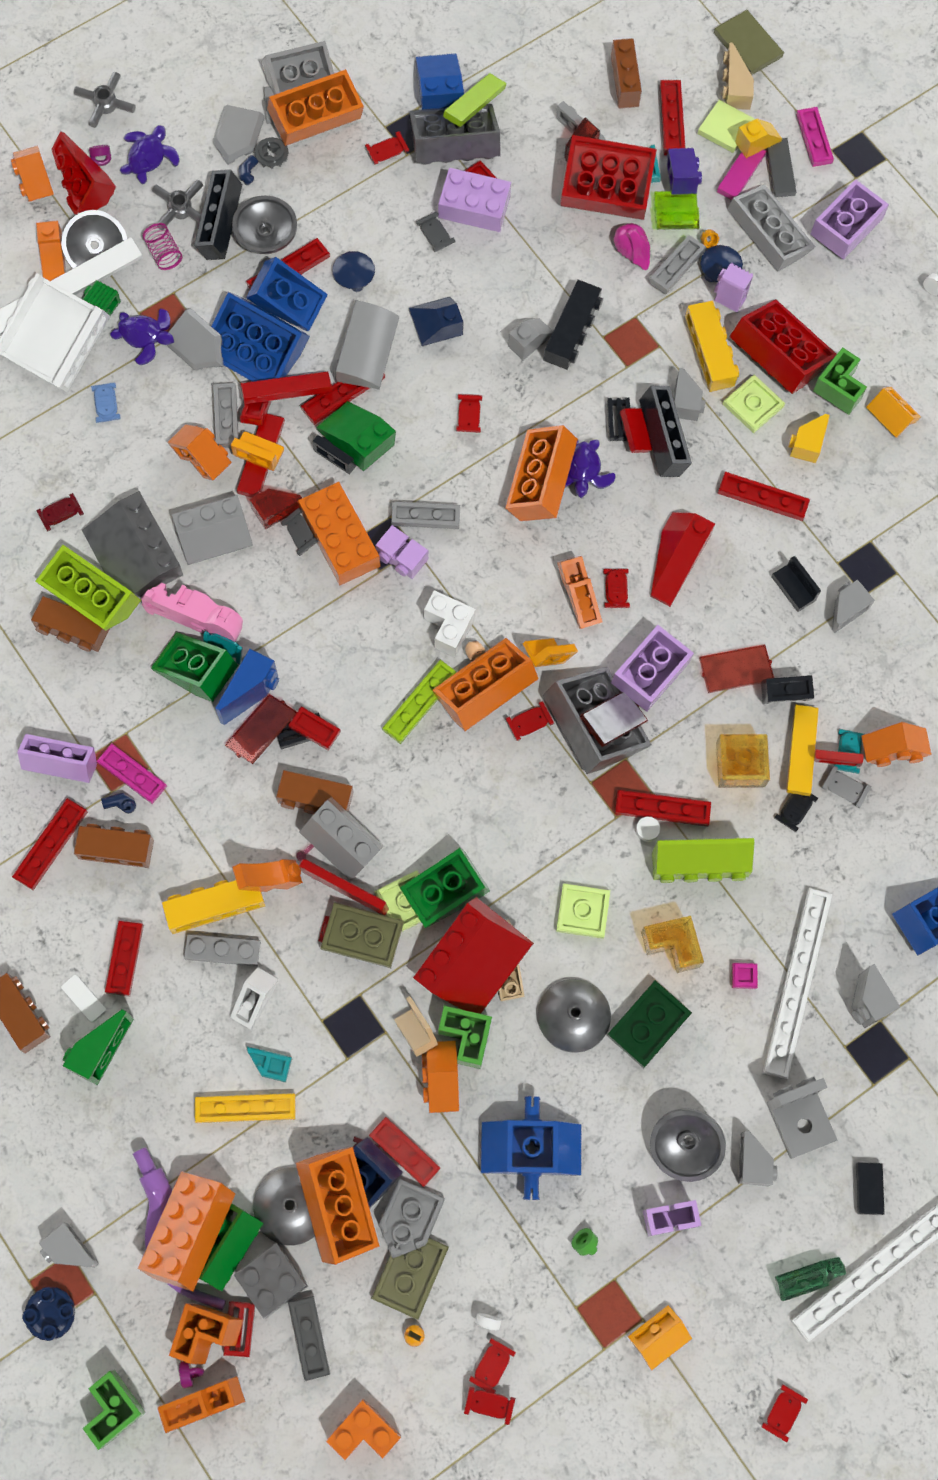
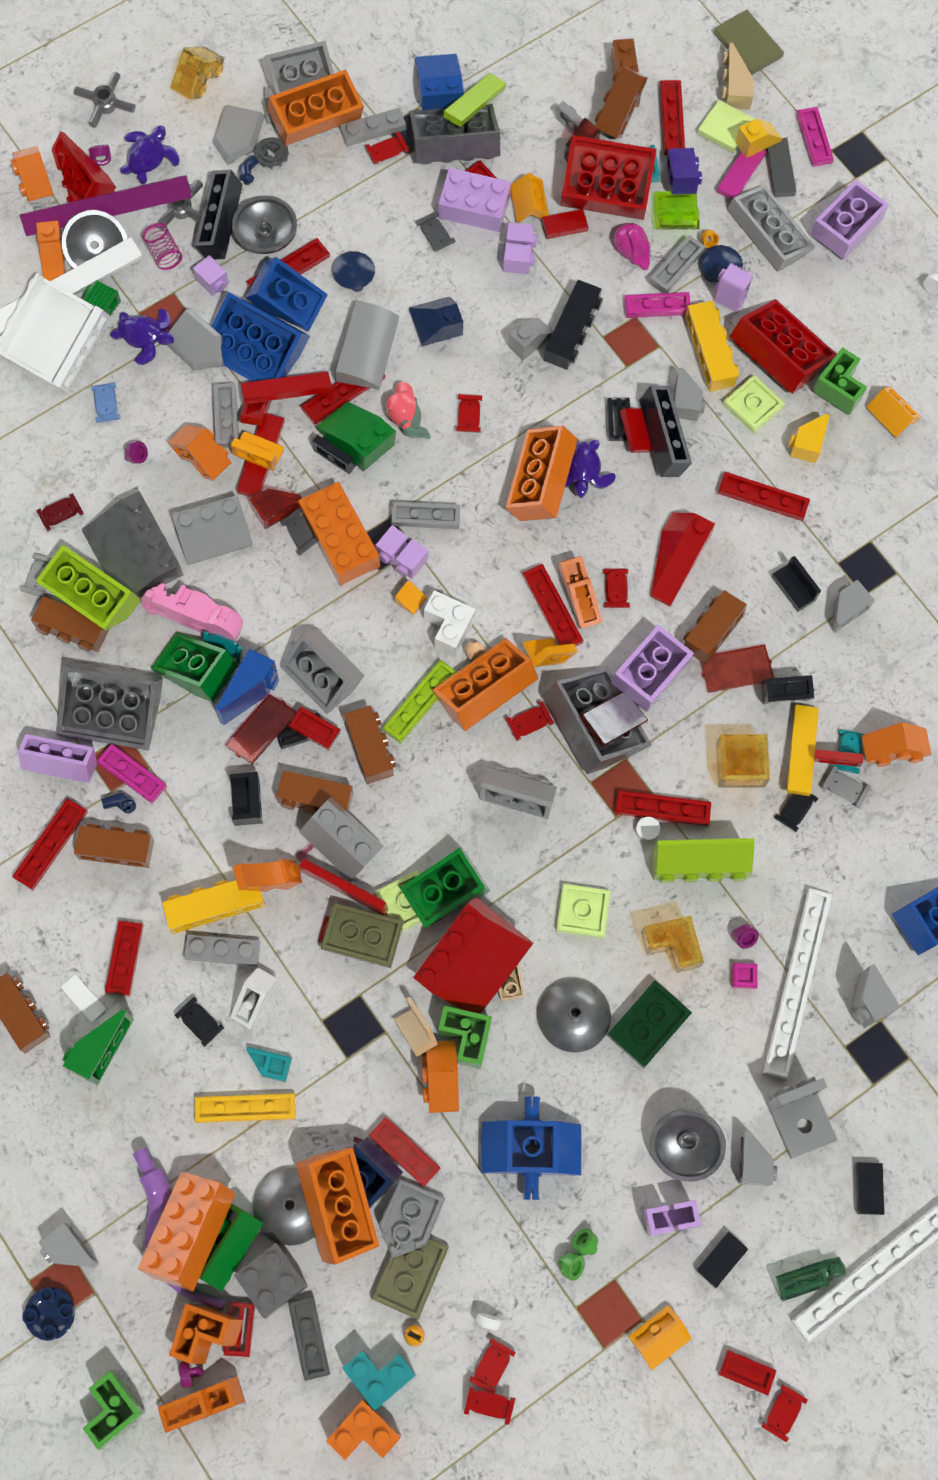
(36, 569): none -> light grey piece
(108, 705): none -> flat silver slope
(112, 203): none -> magenta tile
(136, 452): none -> magenta tile
(194, 70): none -> clear yellow brick
(199, 1021): none -> black piece
(211, 276): none -> lavender brick
(246, 798): none -> black panel
(321, 670): none -> light grey slope
(370, 744): none -> dark orange brick
(373, 127): none -> light grey plate
(375, 1384): none -> teal brick
(405, 412): none -> coral hair
(410, 597): none -> light orange slope
(518, 248): none -> lavender piece
(518, 792): none -> light grey slope
(529, 197): none -> light orange panel
(552, 606): none -> red tile
(565, 224): none -> red tile
(572, 1266): none -> bright green tile
(620, 101): none -> dark orange brick
(656, 304): none -> dark pink tile
(714, 626): none -> dark orange brick
(722, 1260): none -> black tile
(745, 936): none -> magenta tile
(747, 1372): none -> red tile

